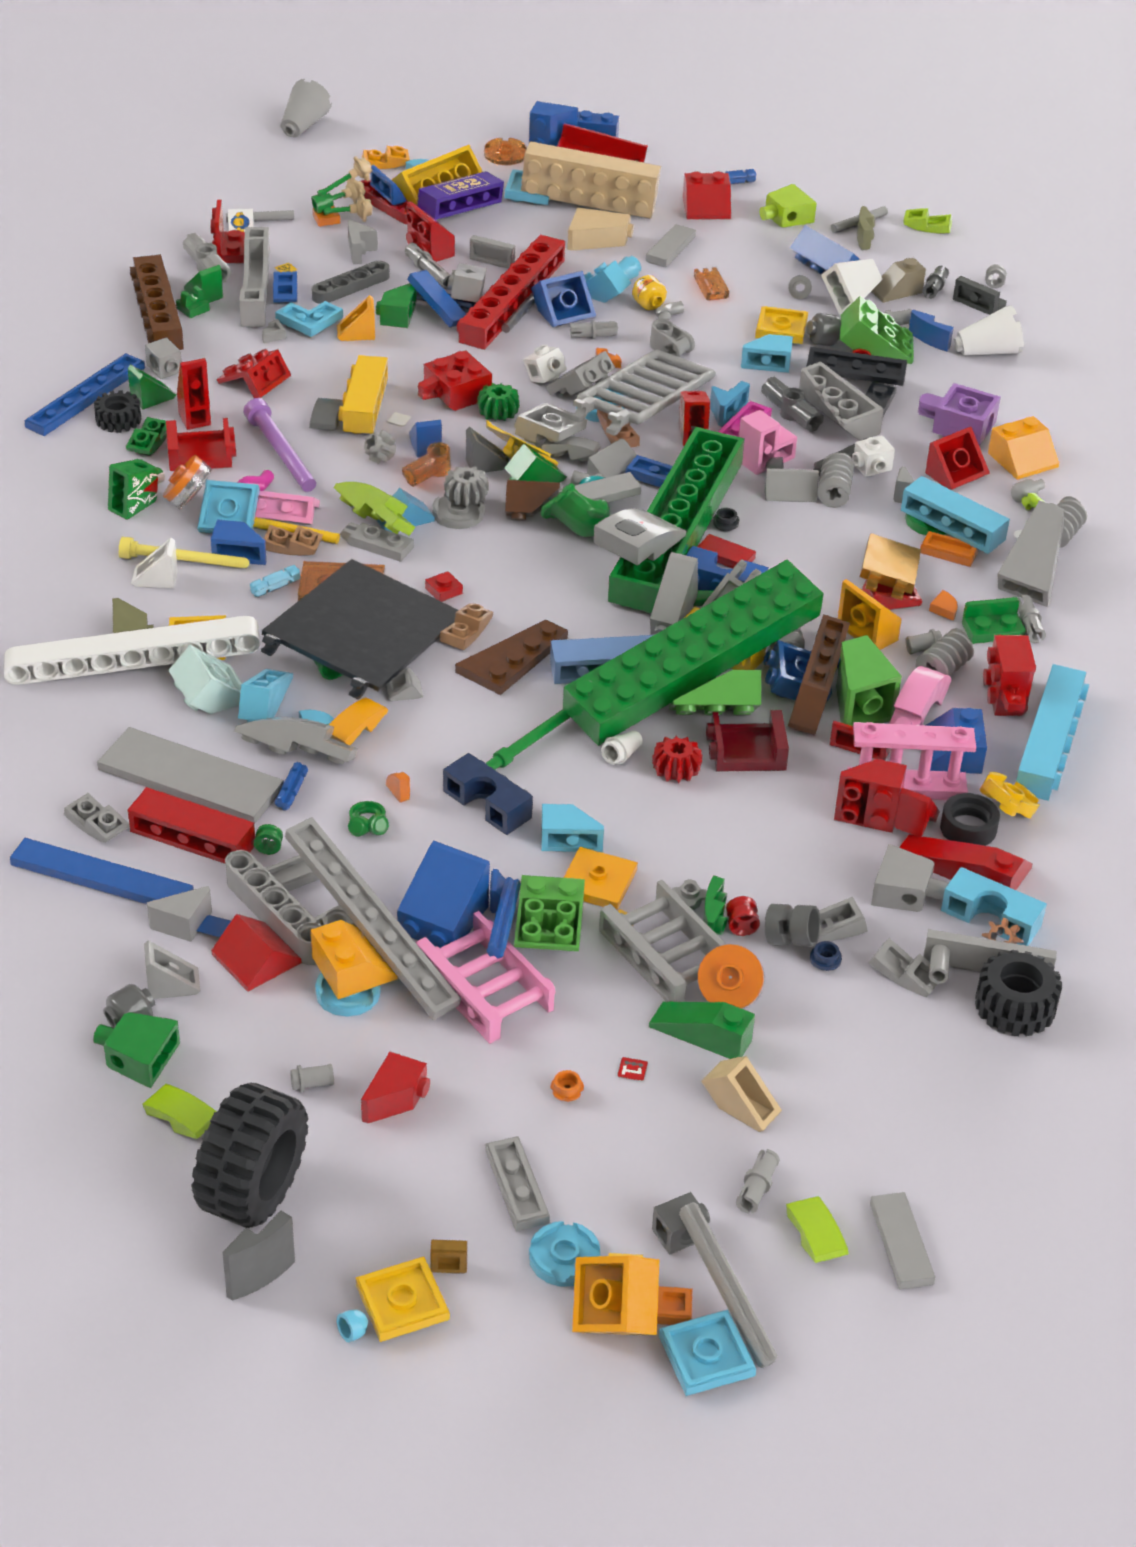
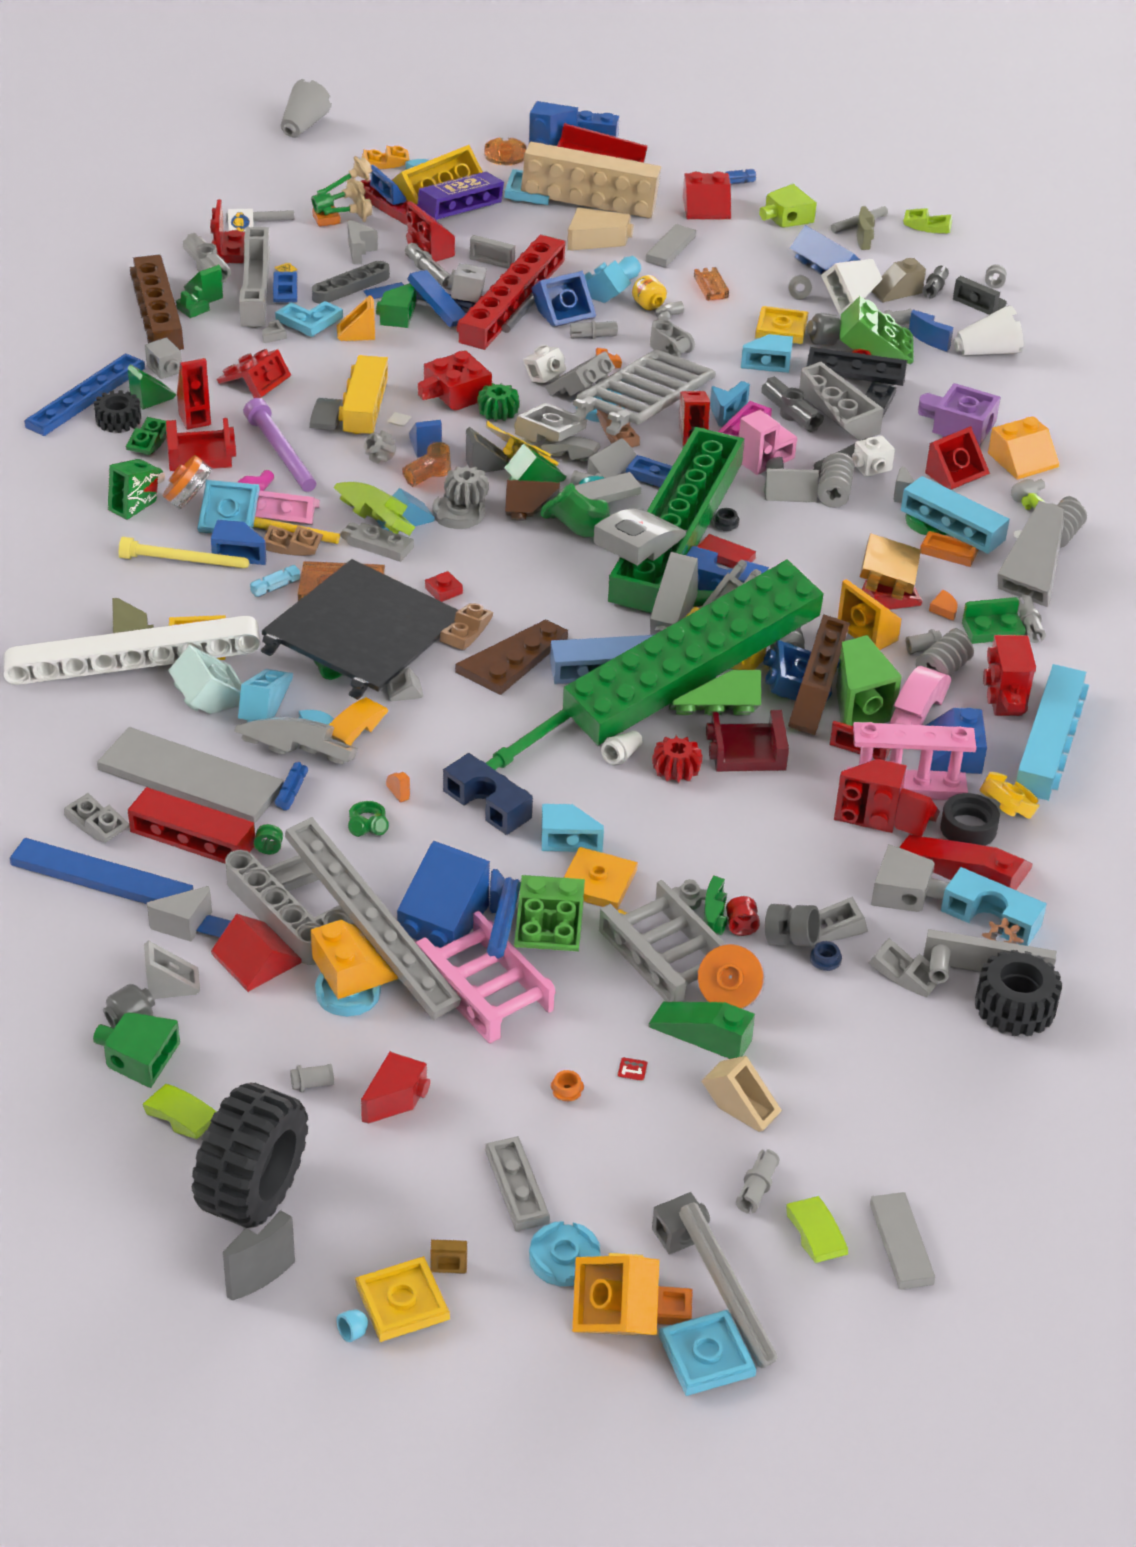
(158, 569): white slope -> none
(379, 291): none -> blue sticker

